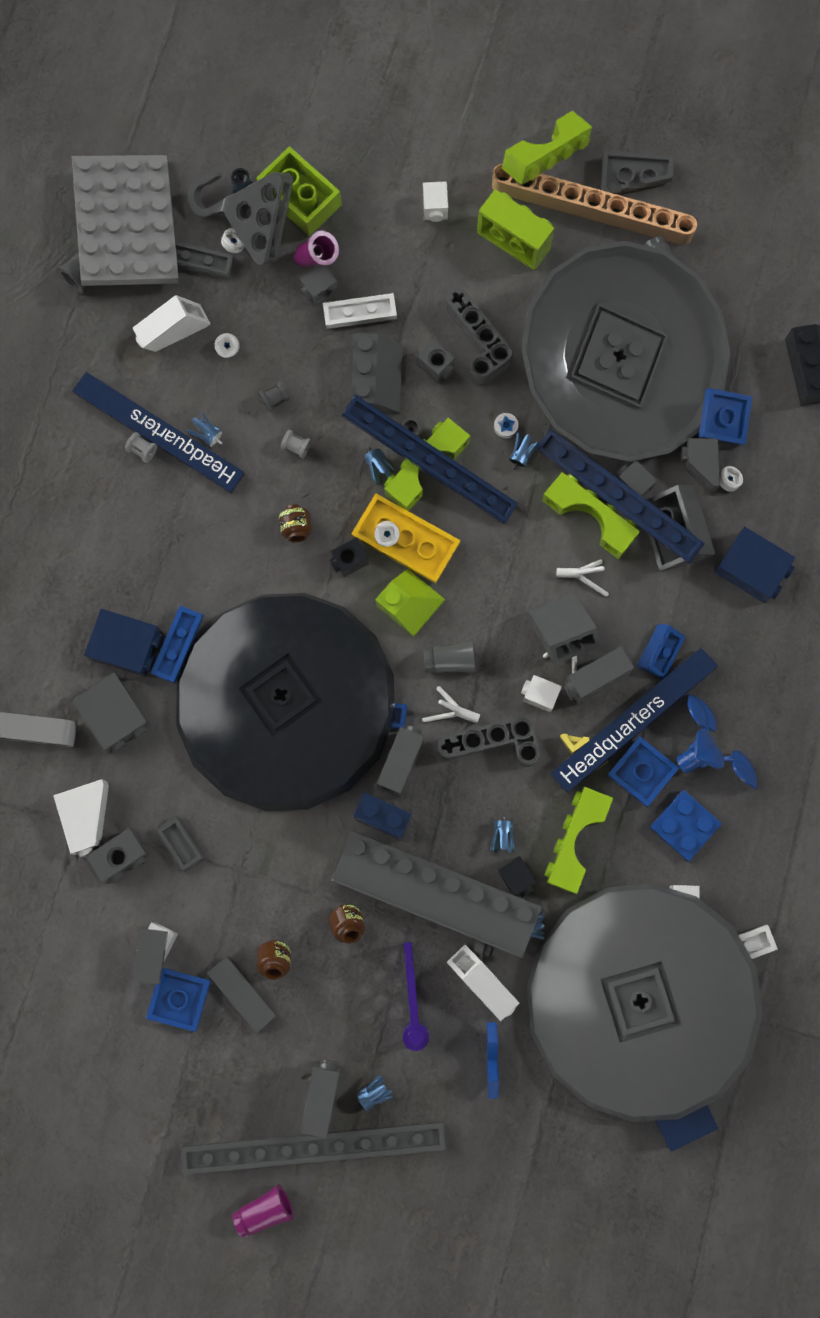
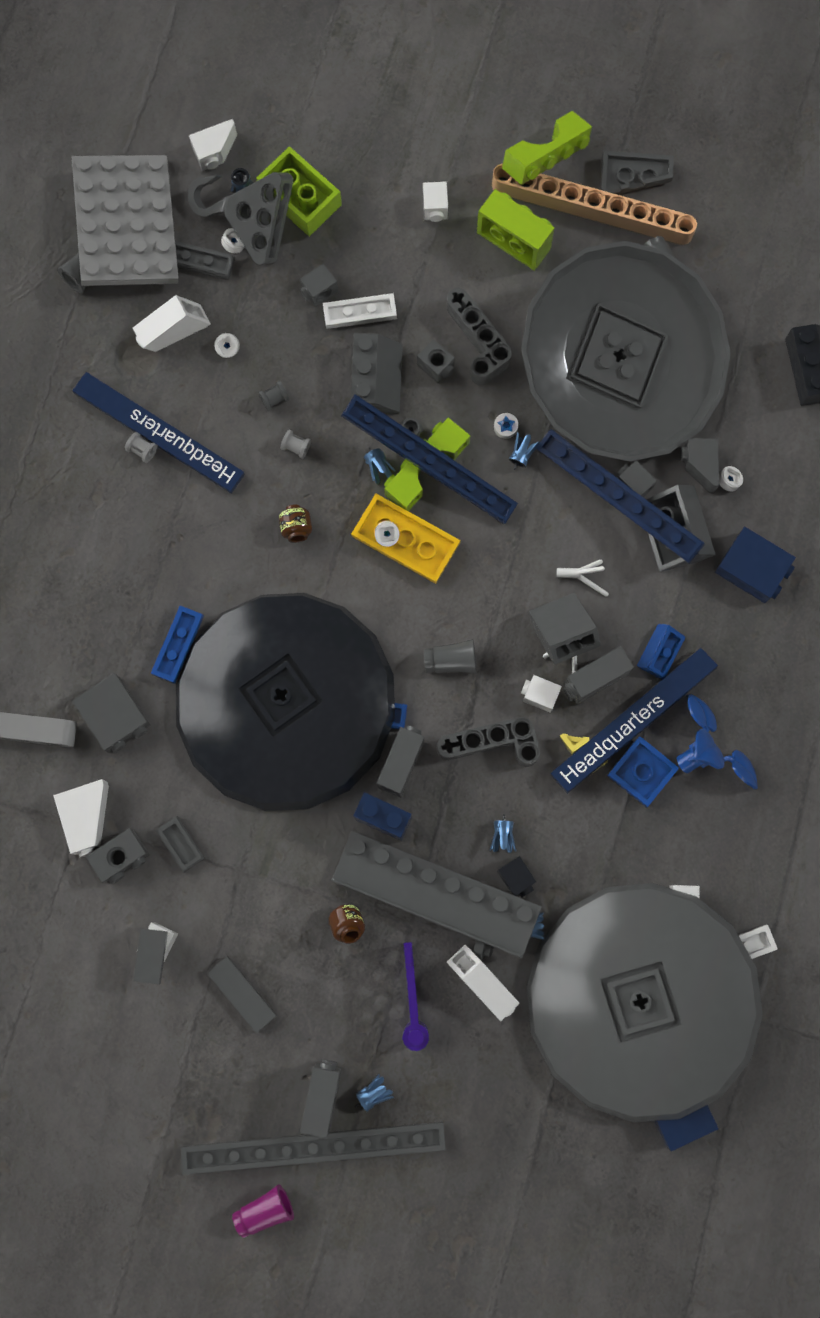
(123, 642): dark blue brick -> none
(179, 1000): blue plate -> none
(211, 432): flat silver piece -> none
(213, 144): none -> white slope
(273, 959): reddish brown head -> none
(317, 250): magenta plant -> none
(351, 547): black brick -> none
(409, 601): lime slope -> none
(452, 705): white plant -> none
(492, 1060): blue tile -> none
(566, 871): lime arch -> none
(567, 496): lime arch -> none
(685, 825): blue plate -> none
(725, 416): blue plate -> none

